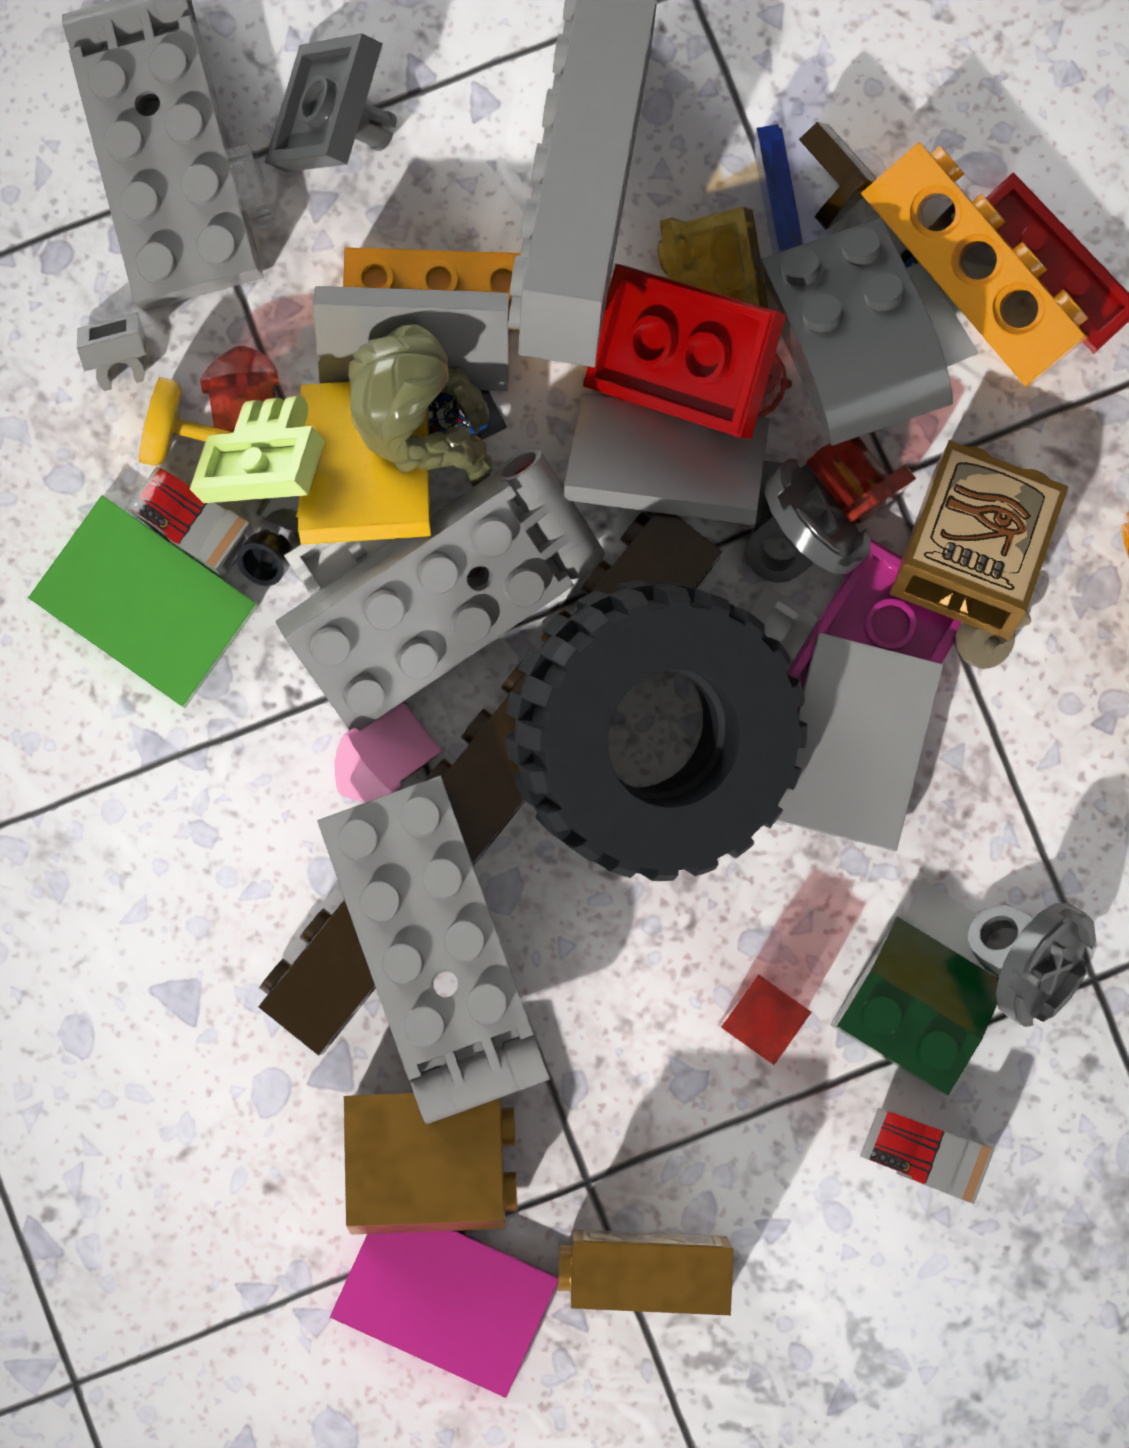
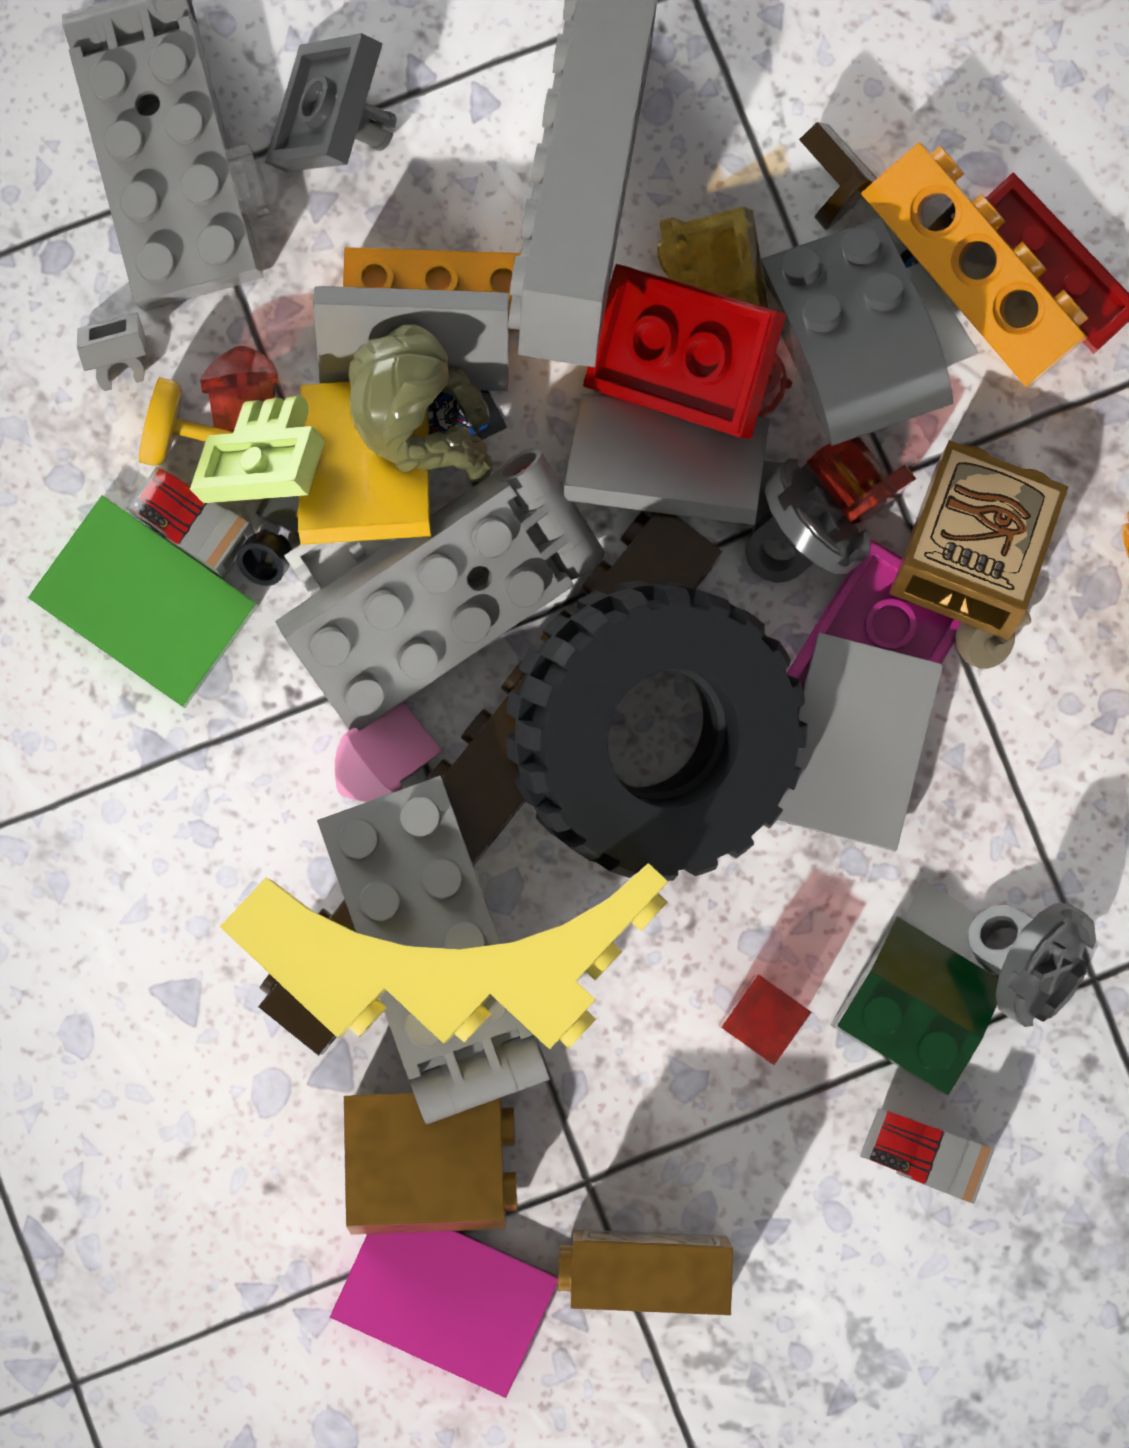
(346, 973): none -> light yellow arch
(777, 188): clear blue tile -> none
(784, 620): light grey tile -> none

